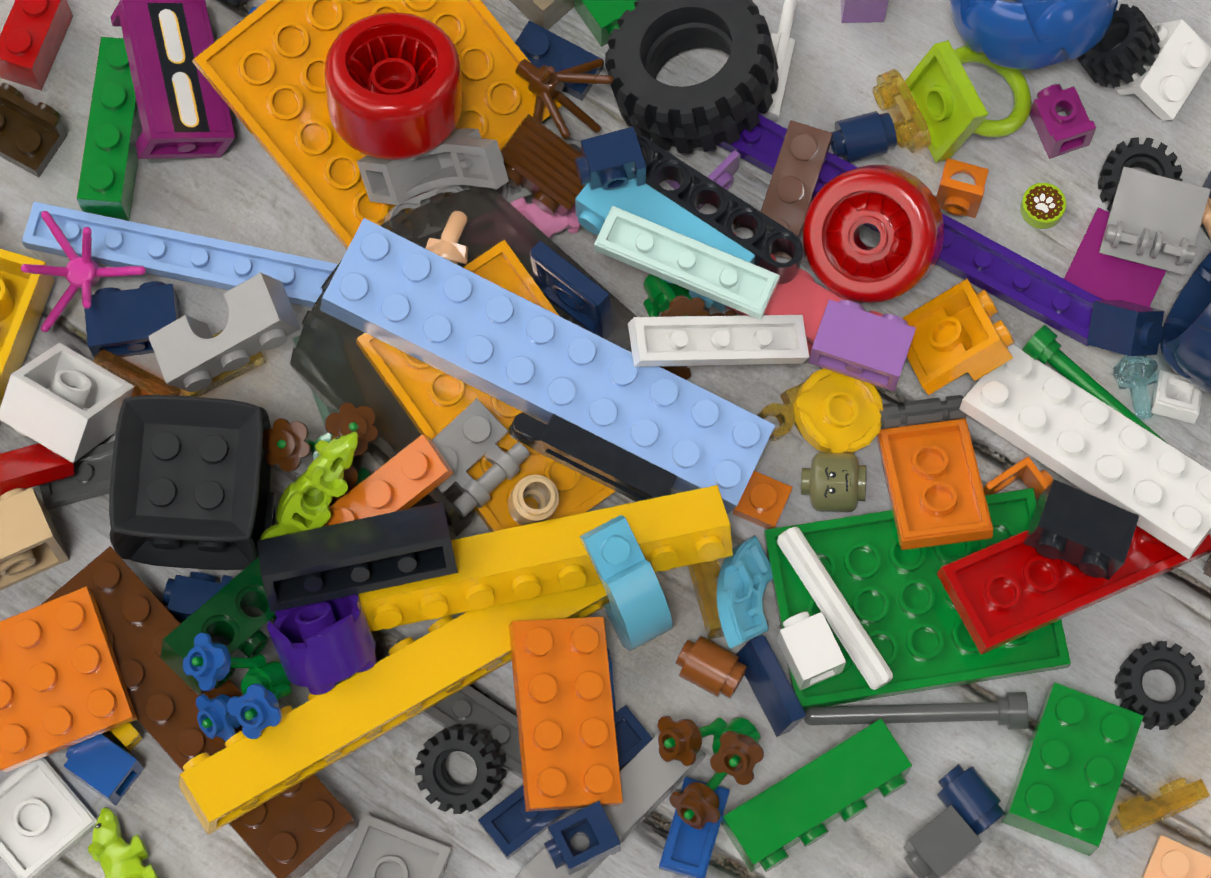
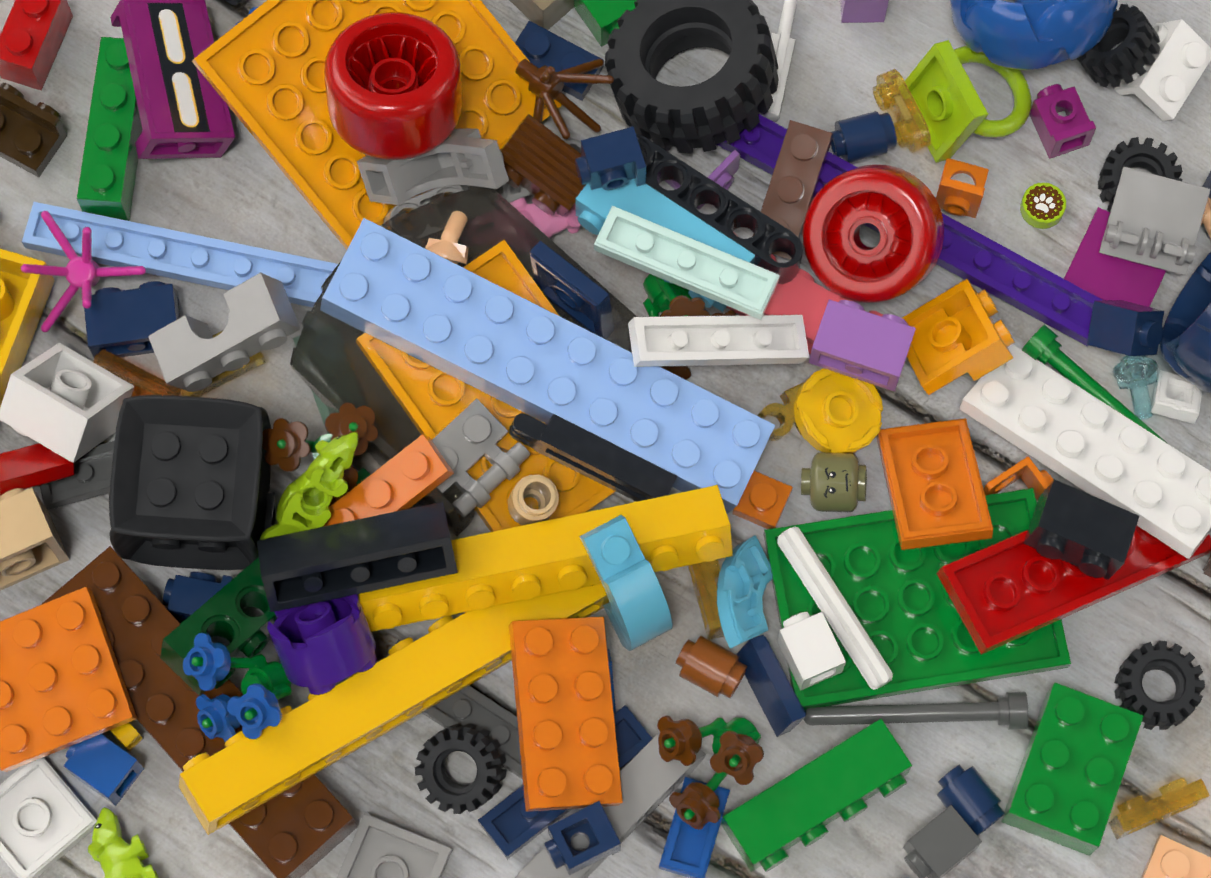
(921, 412): dark grey axle -> none

